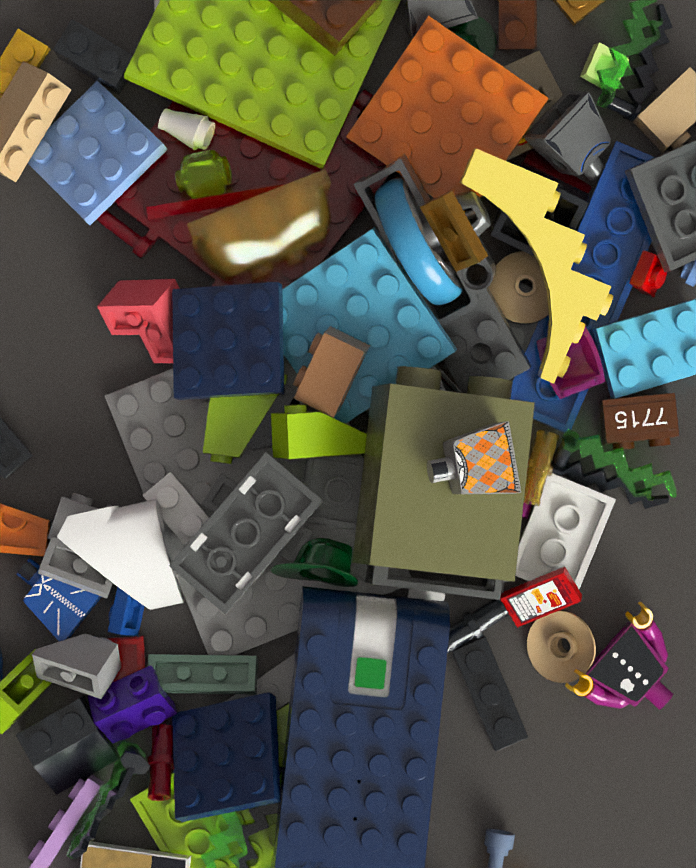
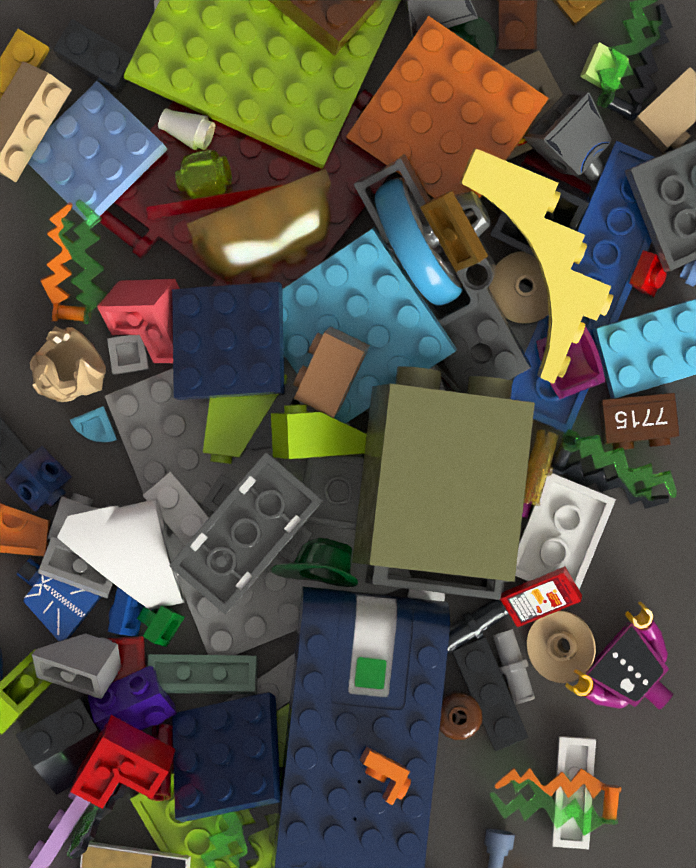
(39, 479): none -> dark blue brick
(67, 366): none -> tan helmet
(74, 250): none -> piece
(95, 426): none -> medium azure tile
(124, 757): none -> red panel
(127, 354): none -> light grey plate
(161, 624): none -> green tile
(382, 767): none -> orange bracket
(451, 704): none -> reddish brown head
(478, 462): torso -> none
(513, 667): none -> light grey pin
(542, 799): none -> piece
(571, 756): none -> white plate

